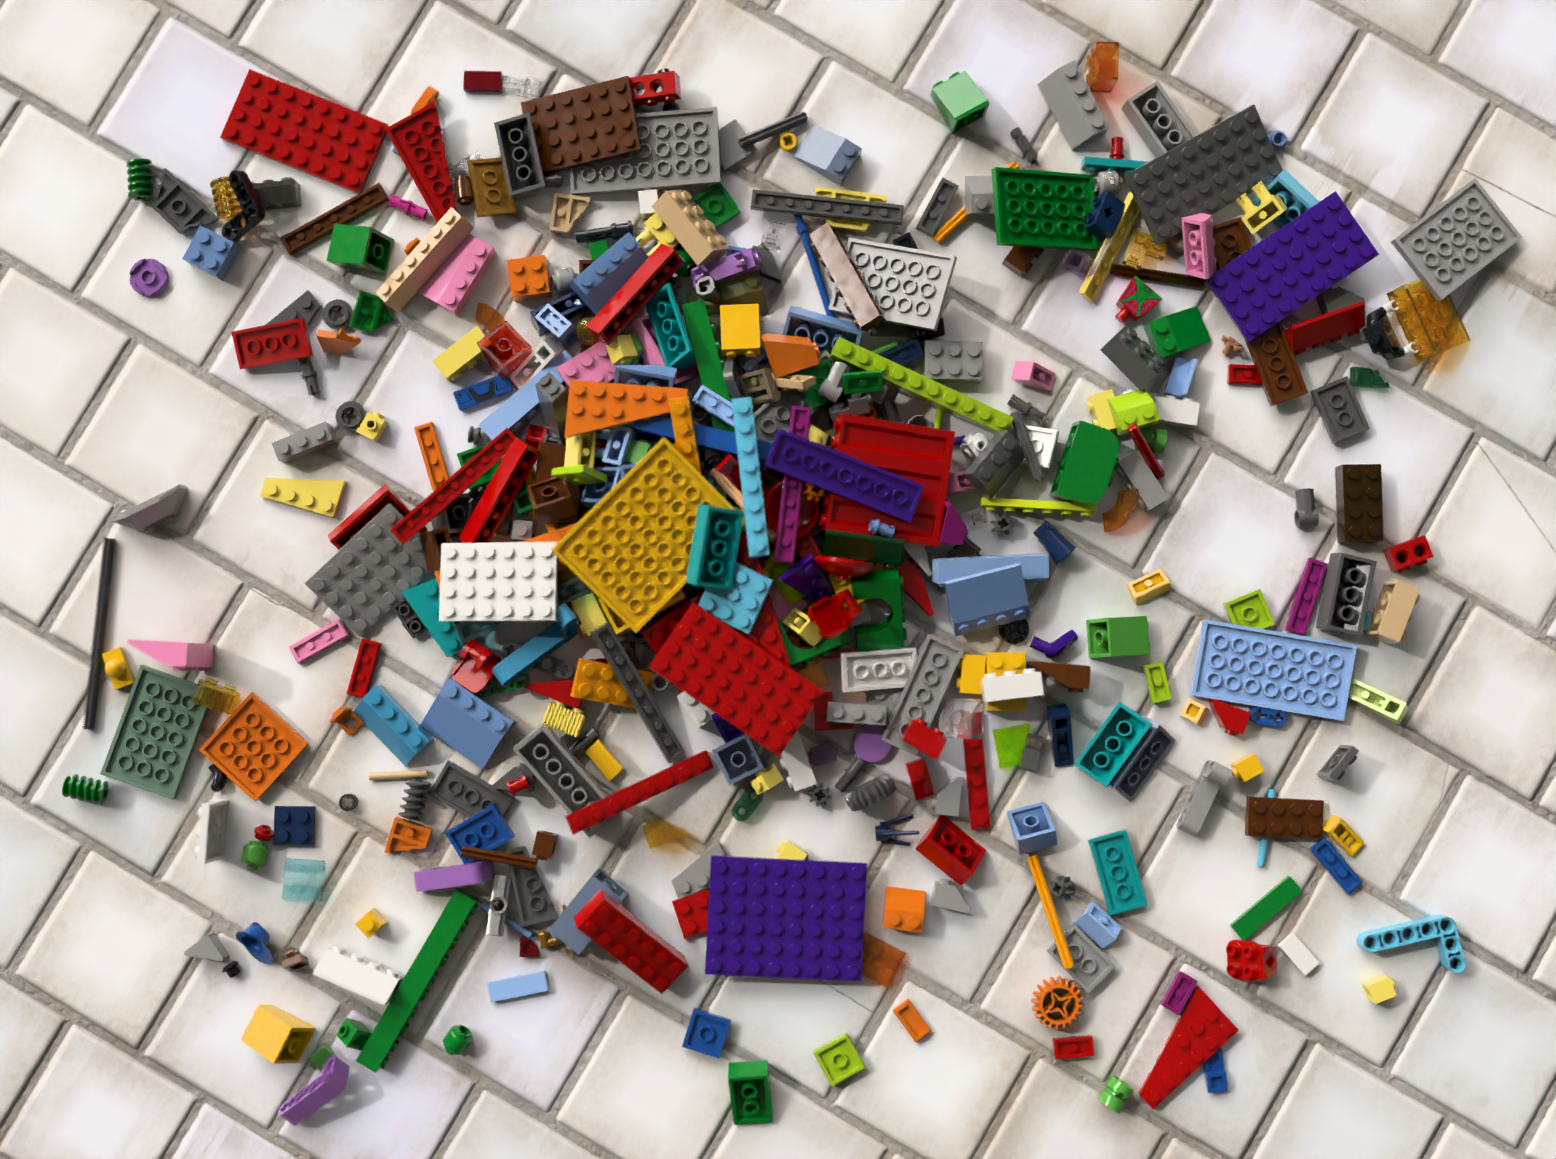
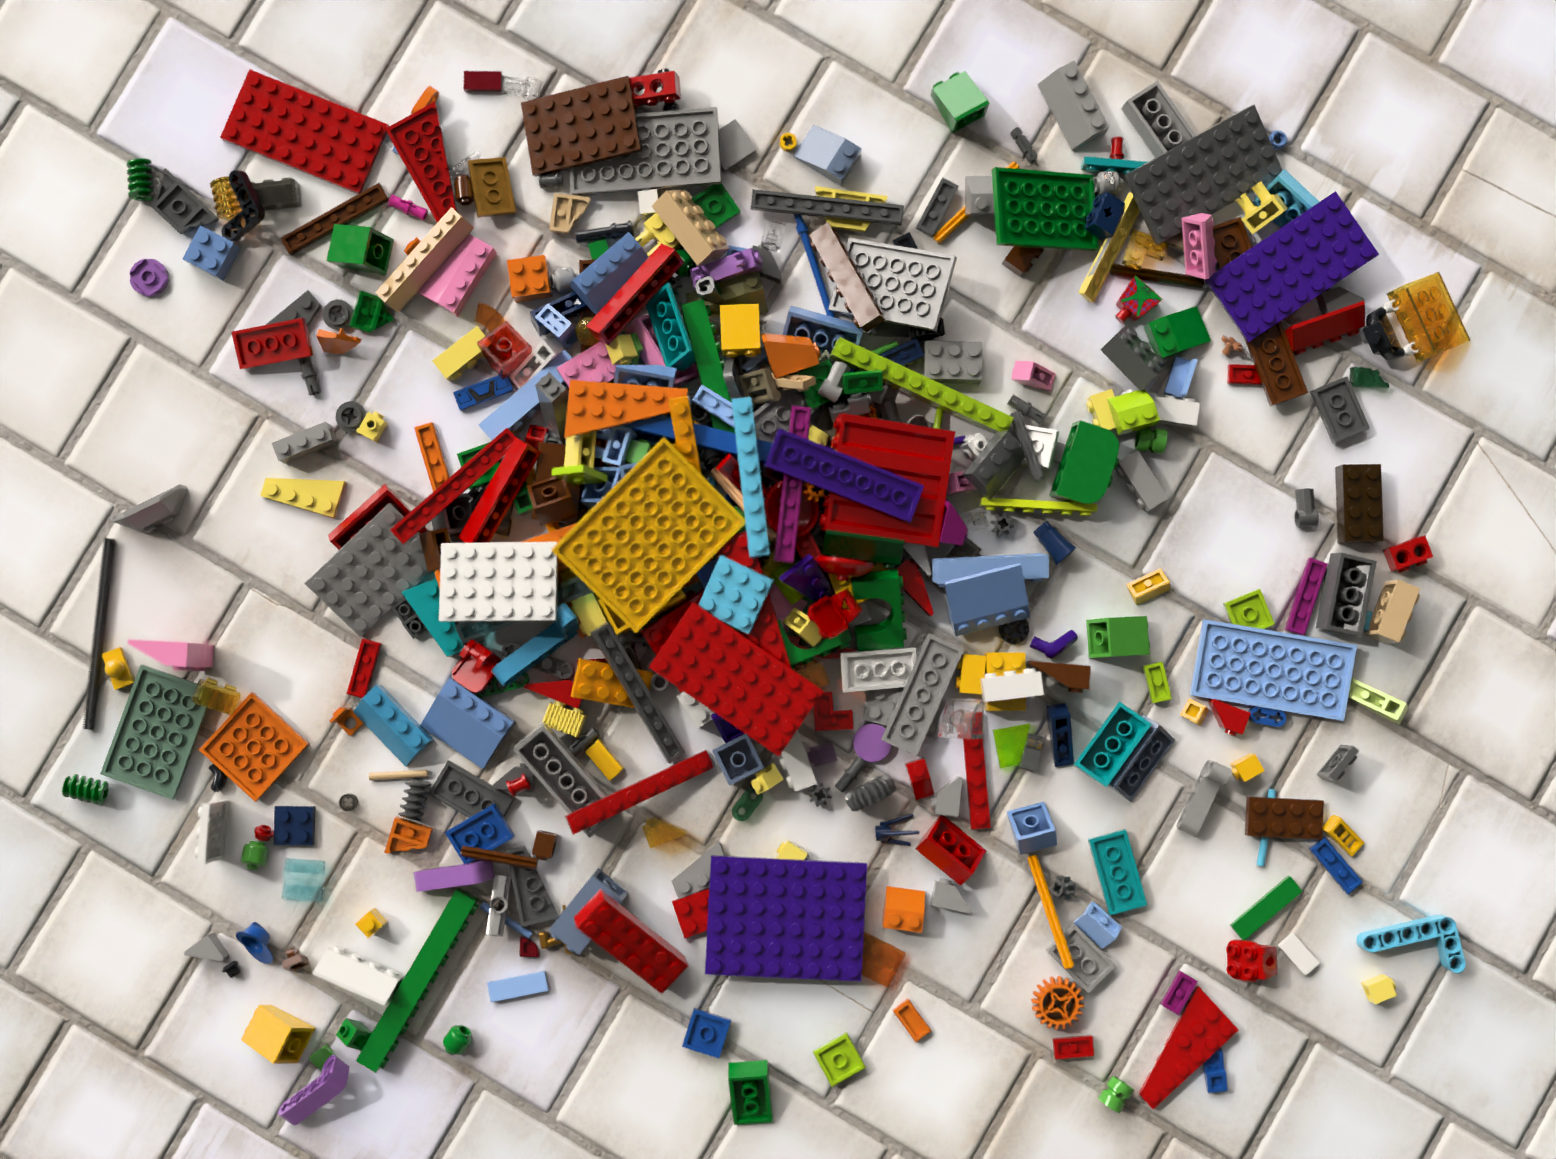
(319, 641): bright pink tile -> none
(474, 435): dark grey bush -> none
(520, 156): dark grey slope -> none
(523, 530): light grey brick -> none
(714, 546): teal slope -> none
(772, 129): dark grey axle -> none
(856, 713): light grey brick -> none
(881, 528): medium blue pin -> none
(923, 738): red slope -> none
(1078, 263): brick -> none
(1102, 67): clear orange brick -> none
(1122, 510): clear orange tile -> none
(1145, 451): red axle -> none
(1456, 239): light grey plate -> none

